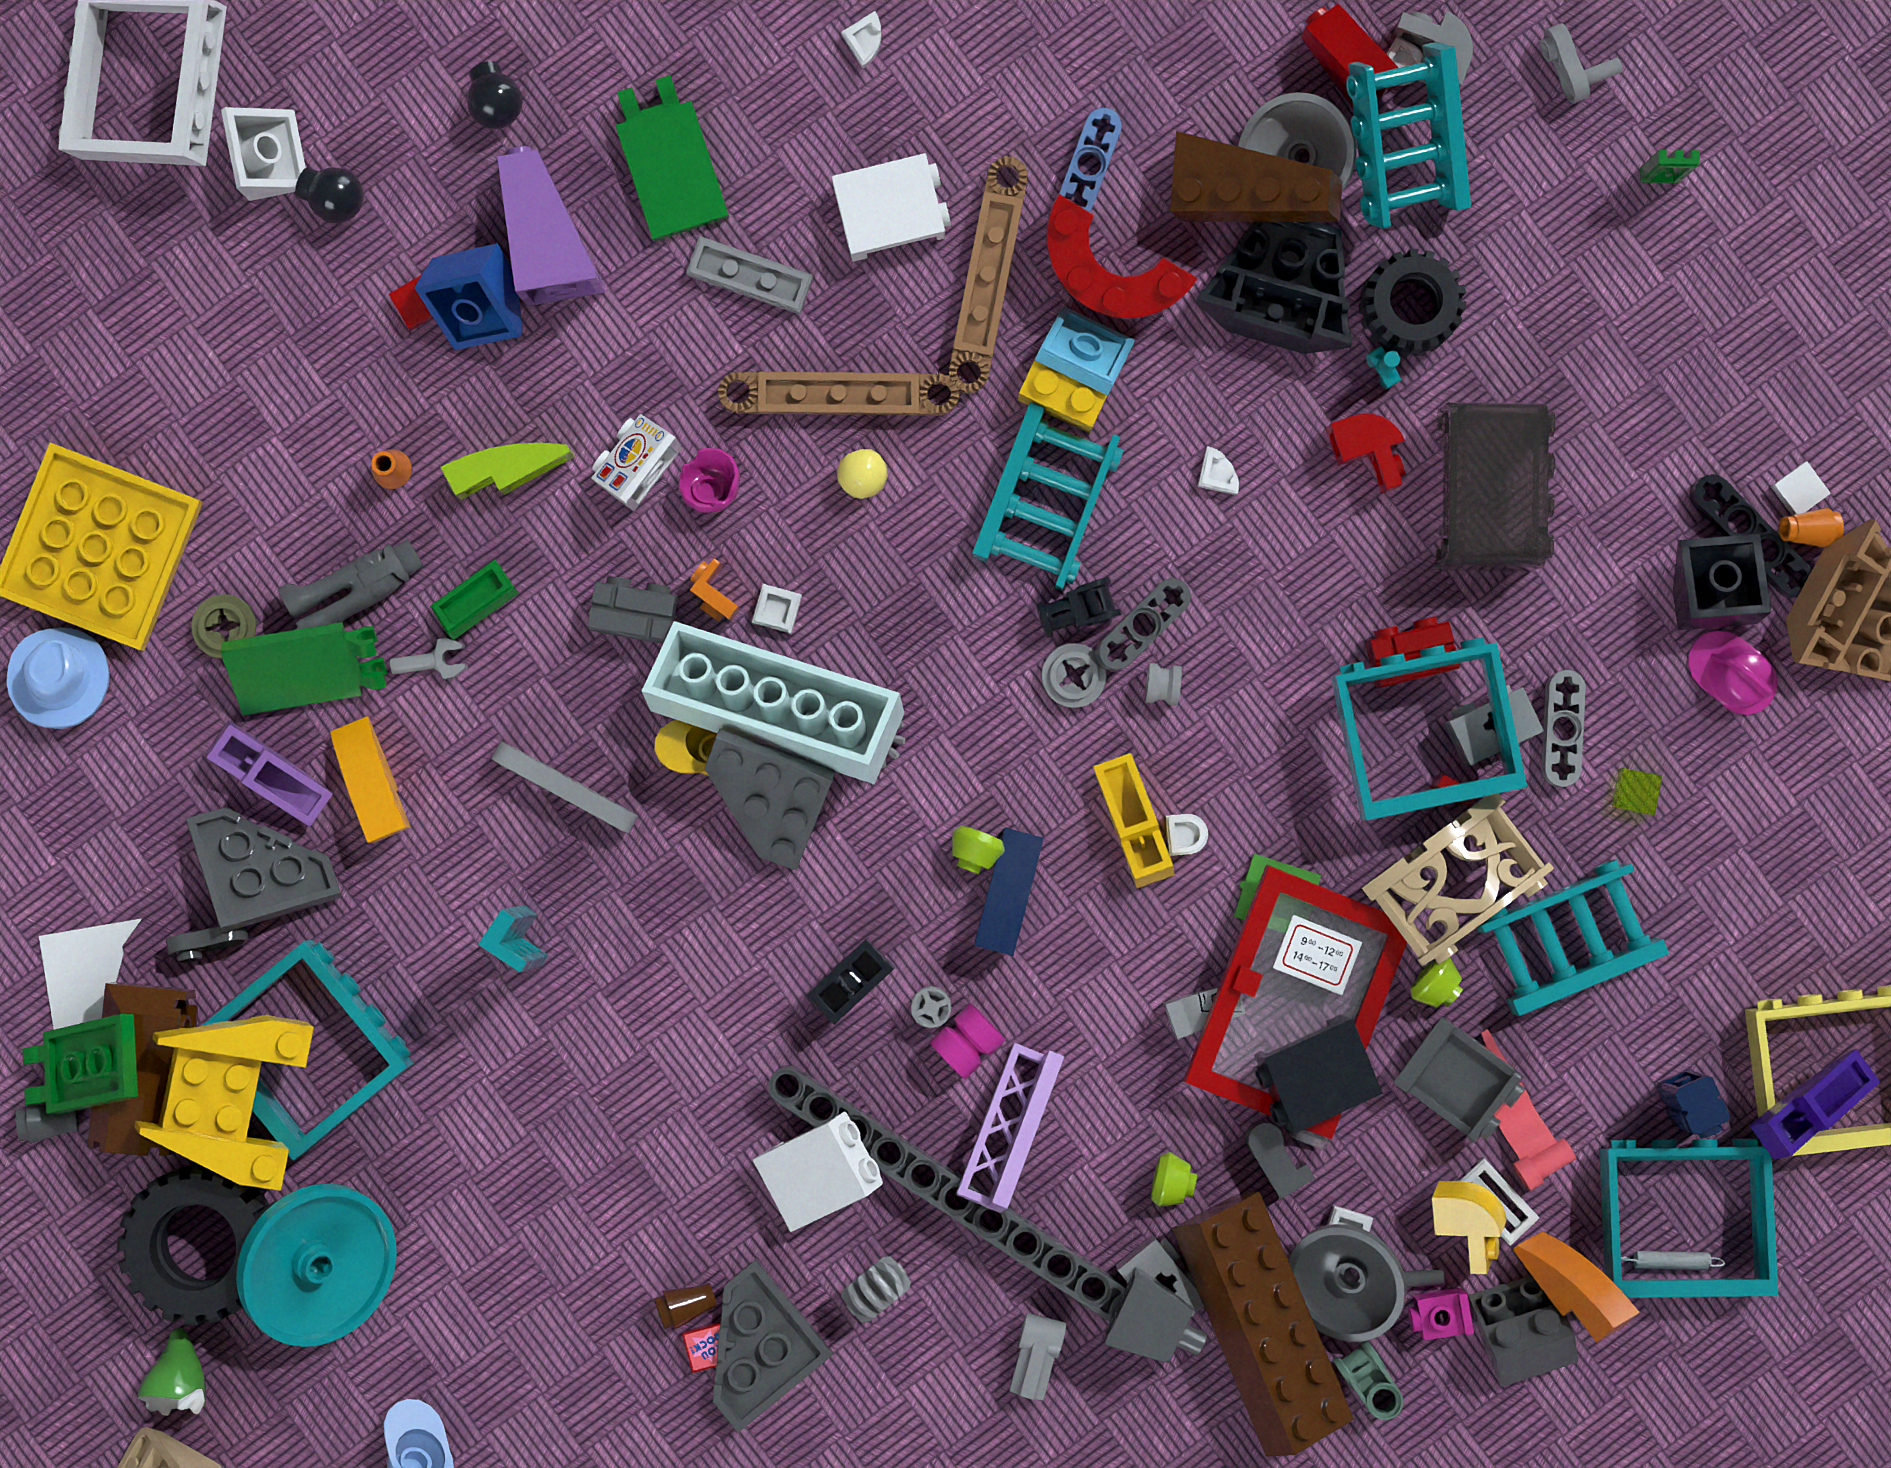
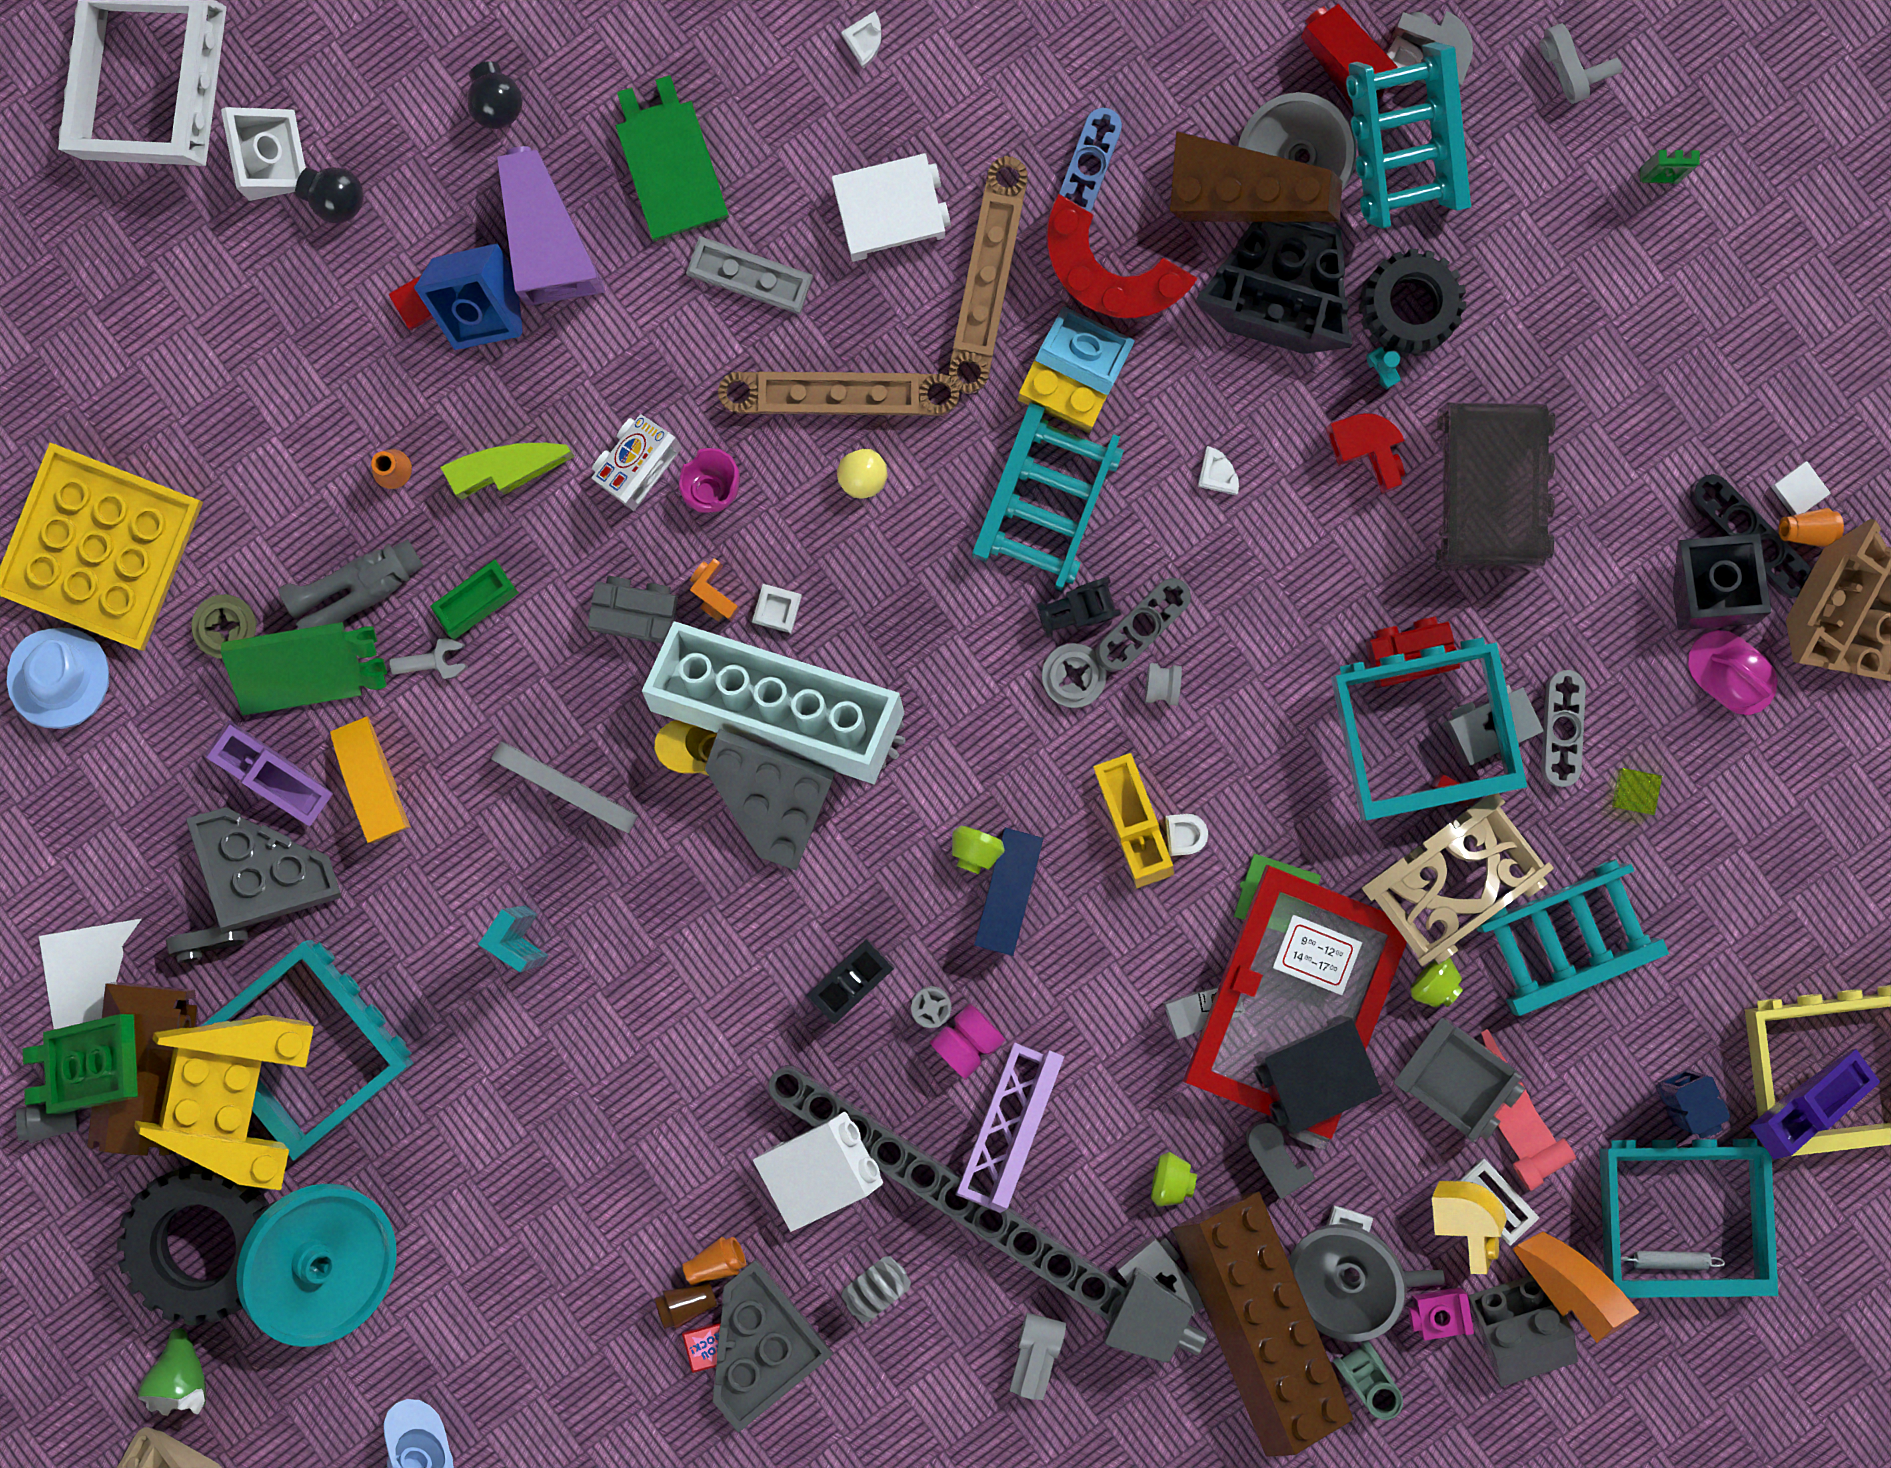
(715, 1262): none -> orange cone

